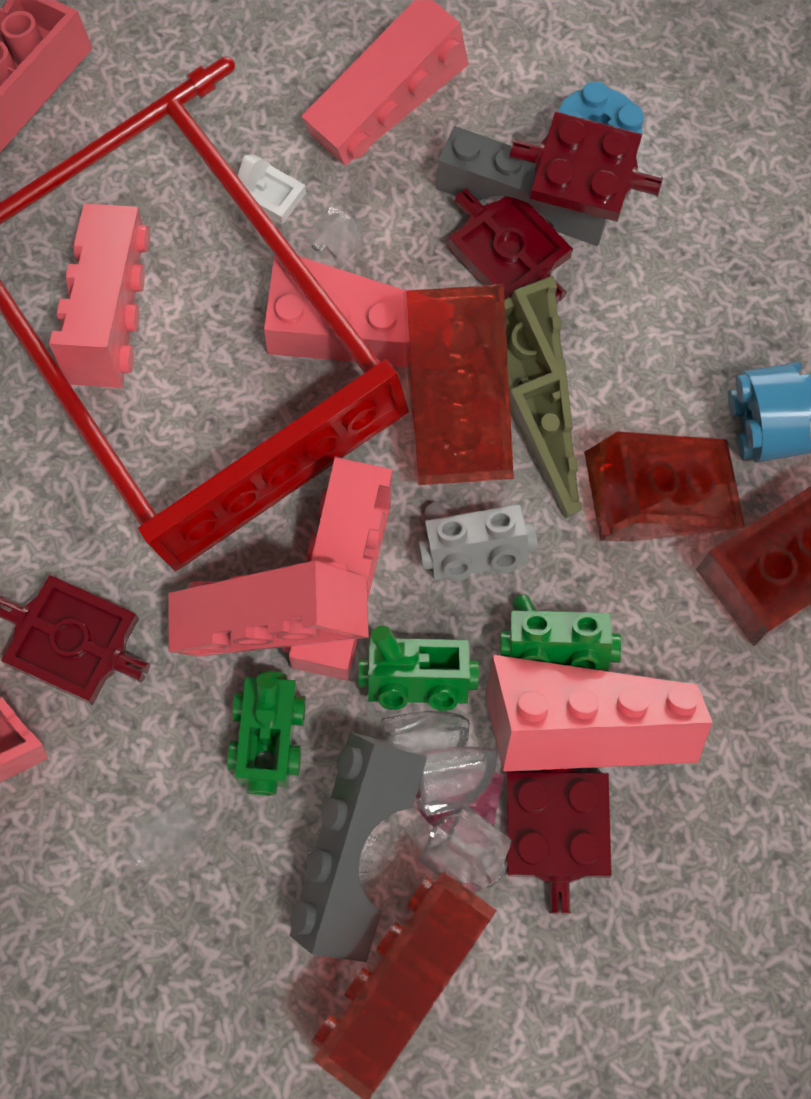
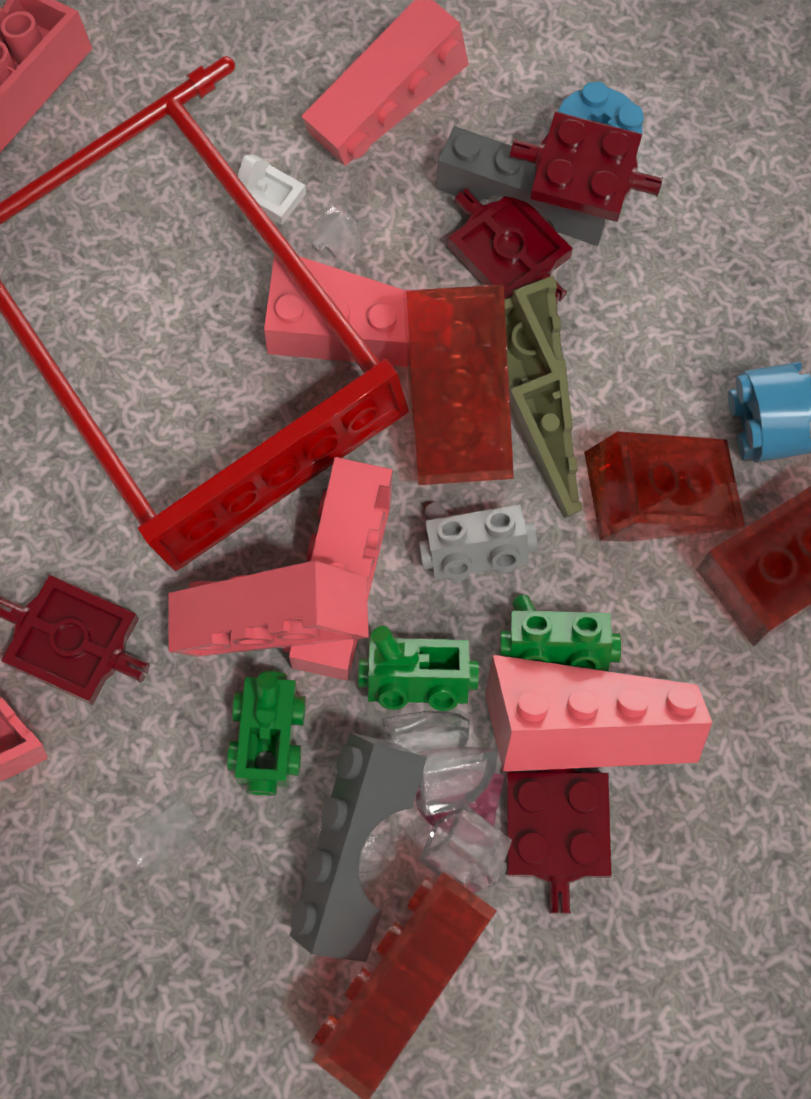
(101, 295): coral wedge -> none

